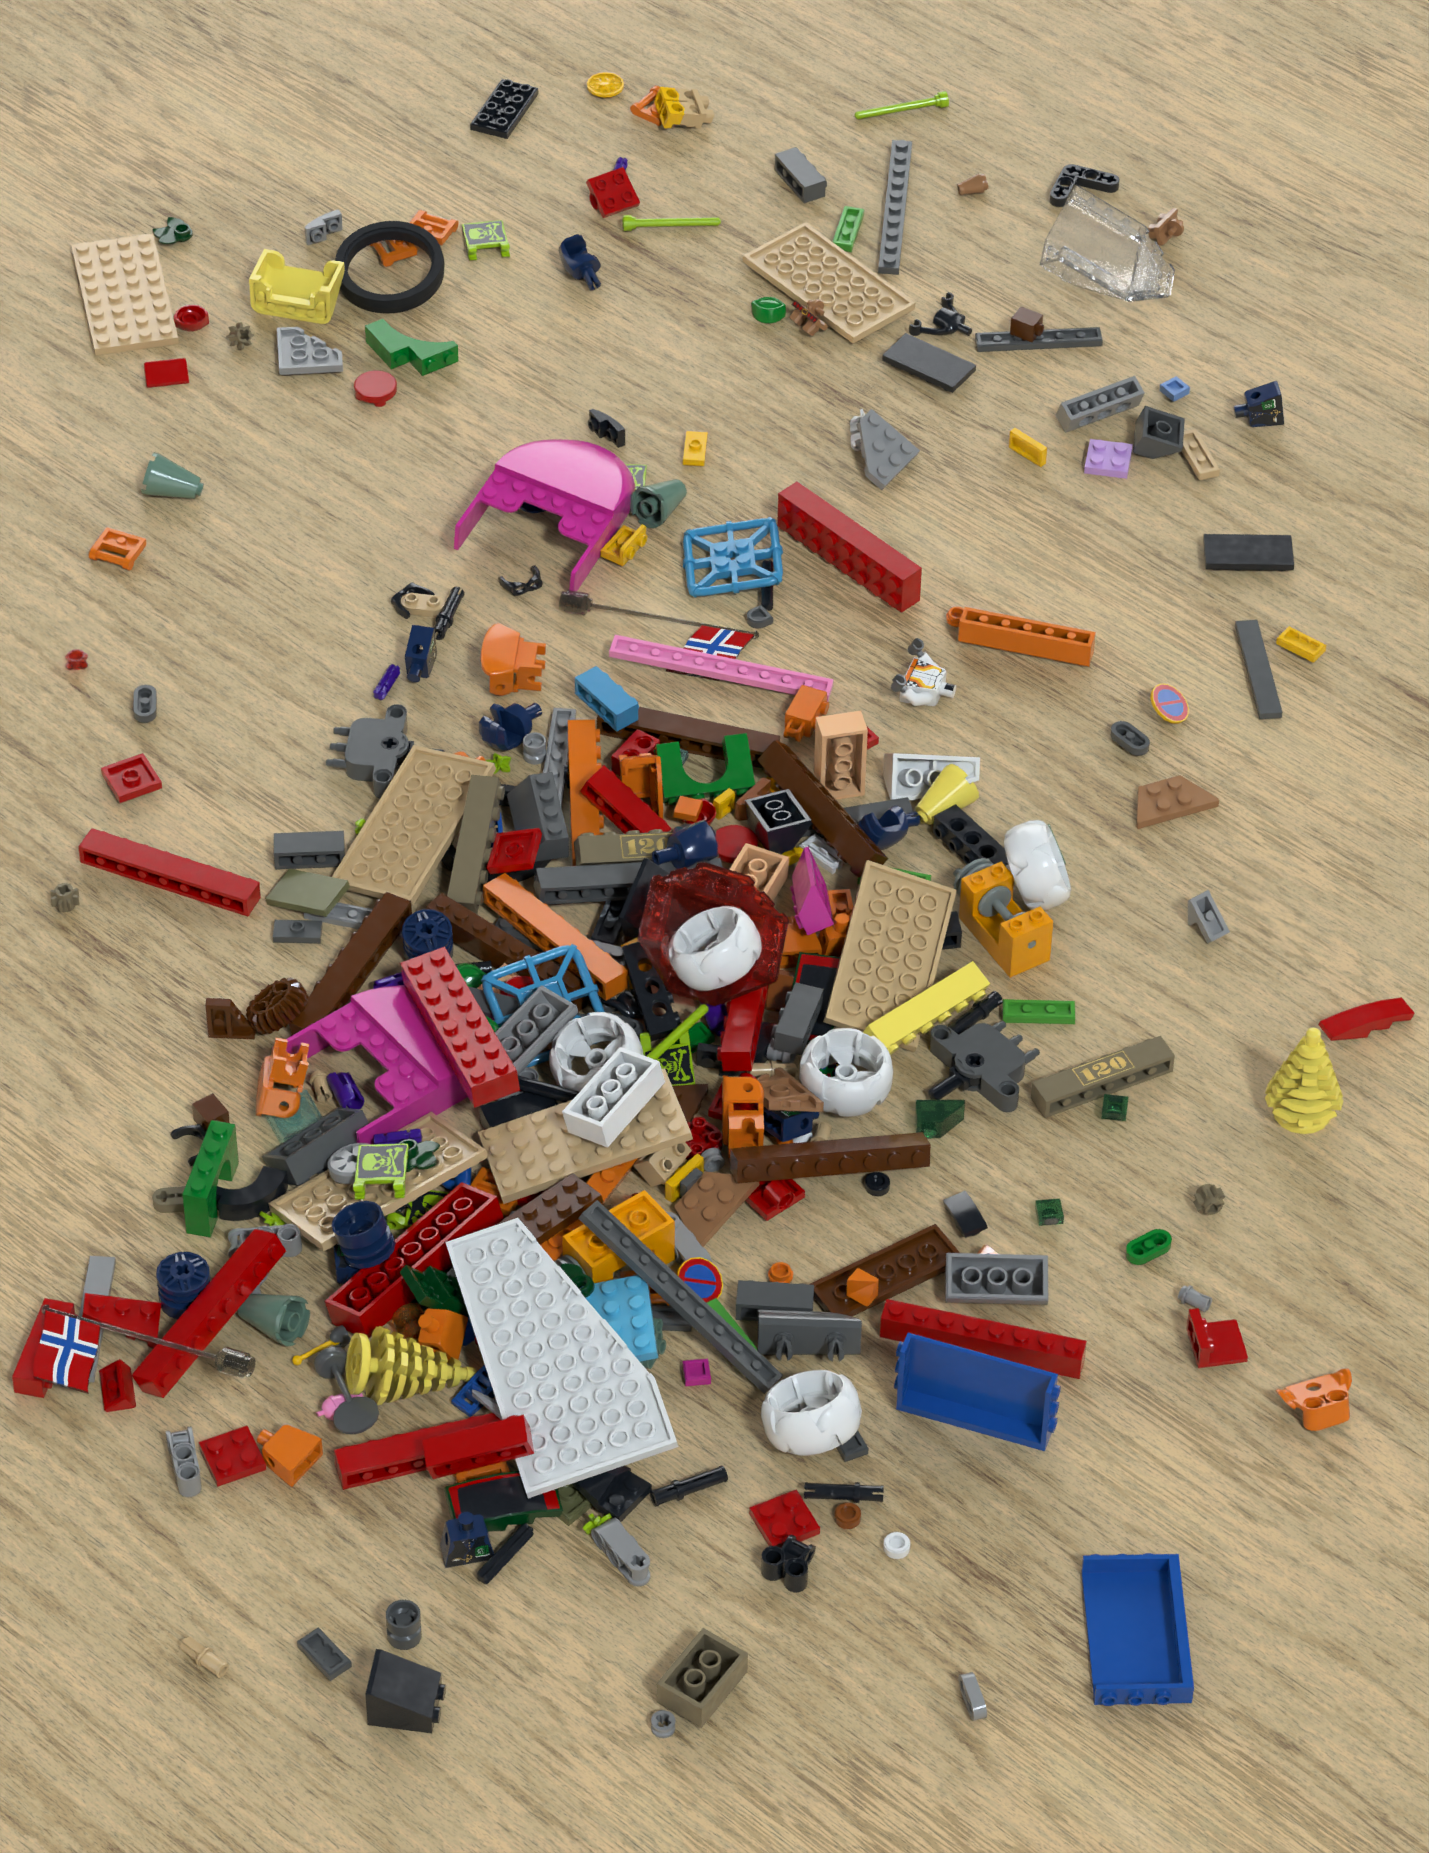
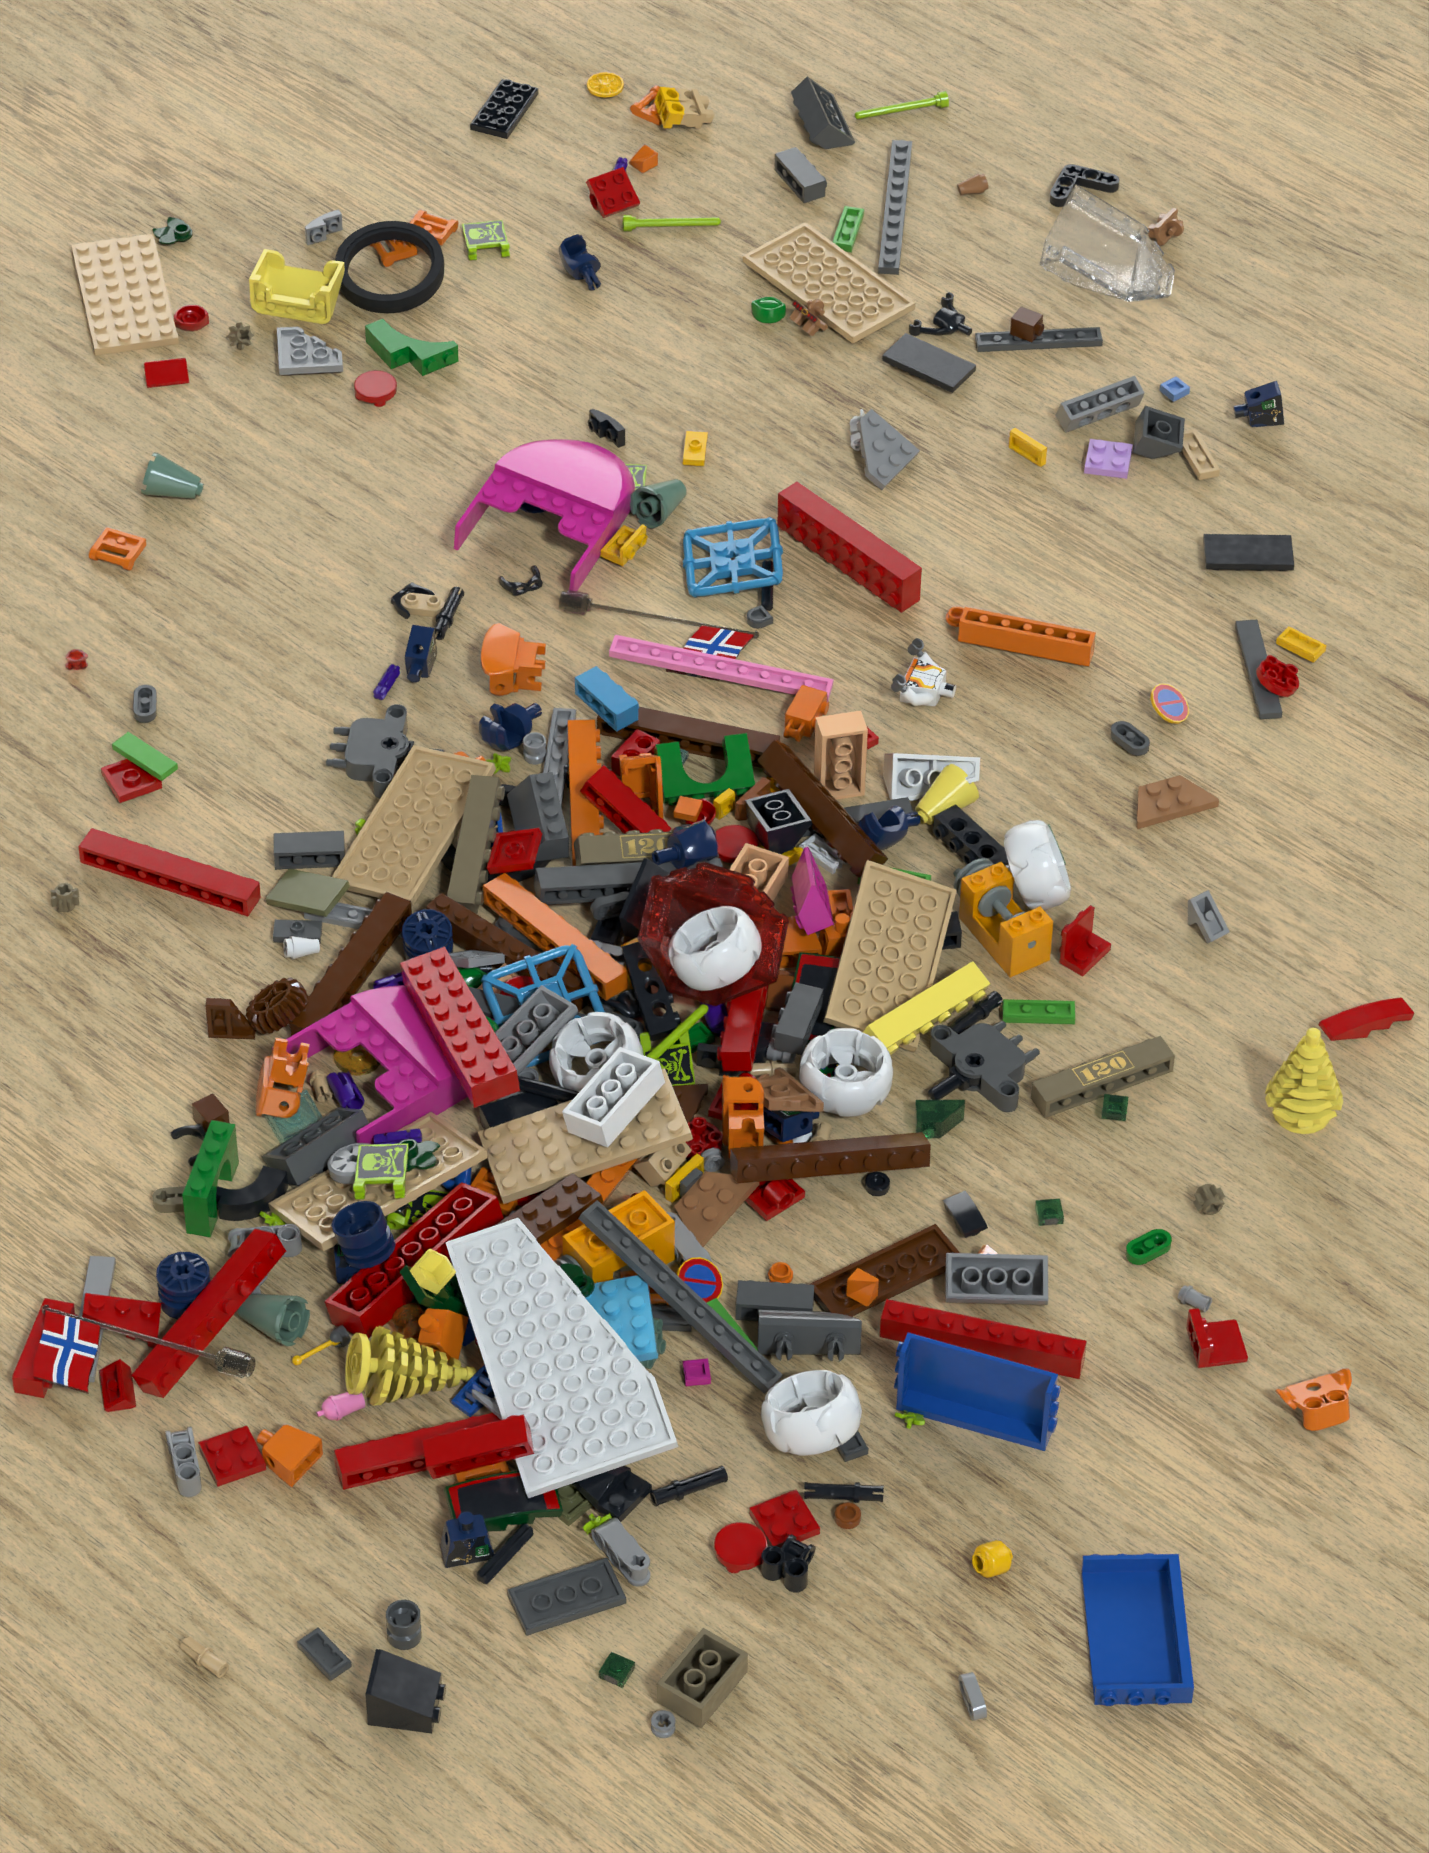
(145, 756): none -> bright green tile
(298, 947): none -> white cone
(355, 1065): none -> clear yellow tile
(355, 1413): dark grey piece -> none
(433, 1271): none -> light yellow panel
(476, 958): none -> light grey tile
(566, 1596): none -> dark grey tile
(608, 906): none -> dark grey plate
(616, 1669): none -> clear green plate
(644, 159): none -> orange slope
(739, 1546): none -> red tile
(821, 115): none -> dark grey slope
(896, 1545): white tile -> none
(910, 1417): none -> lime plant
(992, 1559): none -> yellow head
(1079, 946): none -> red bracket
(1278, 676): none -> red tile

